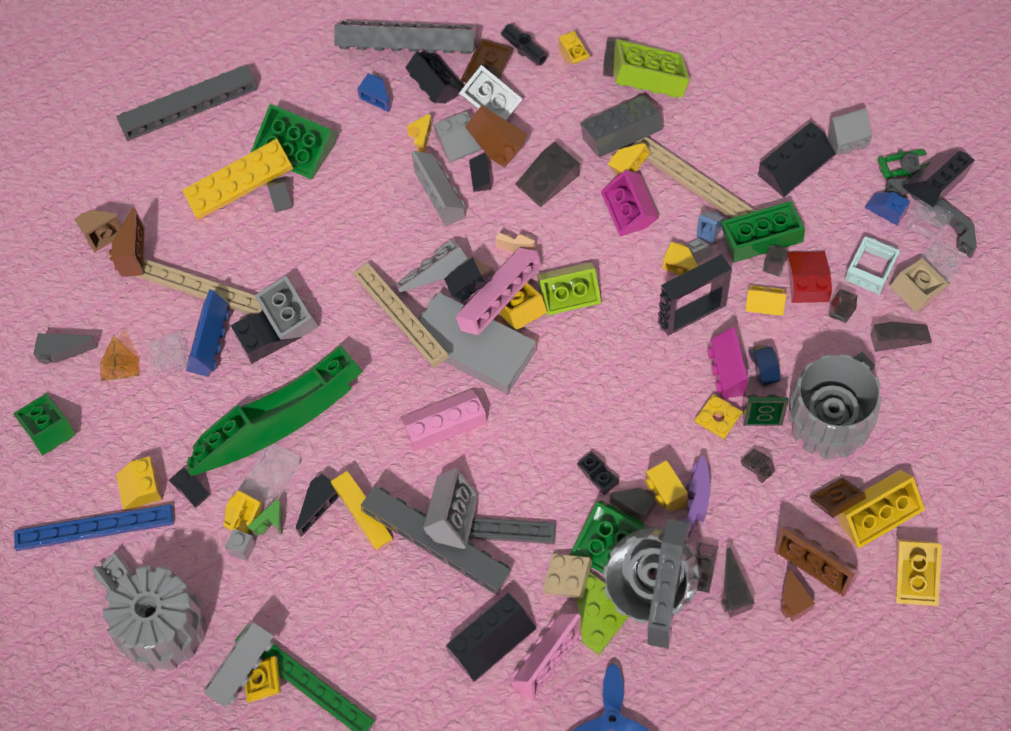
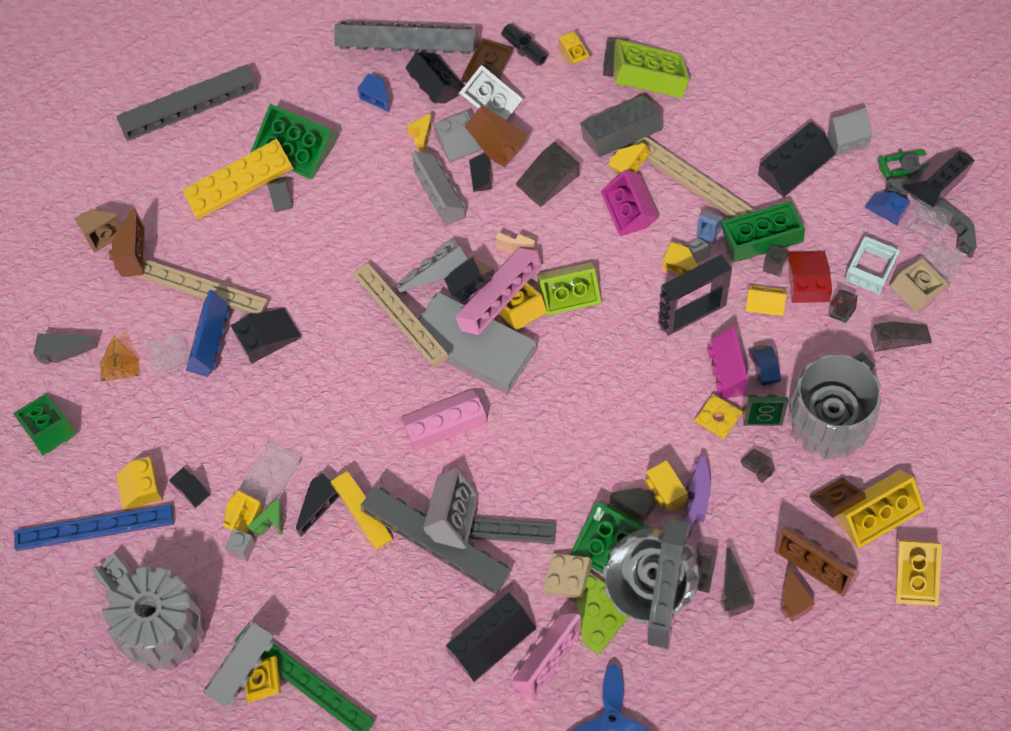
(274, 416): green slope -> none
(286, 309): light grey slope -> none
(598, 473): black slope -> none

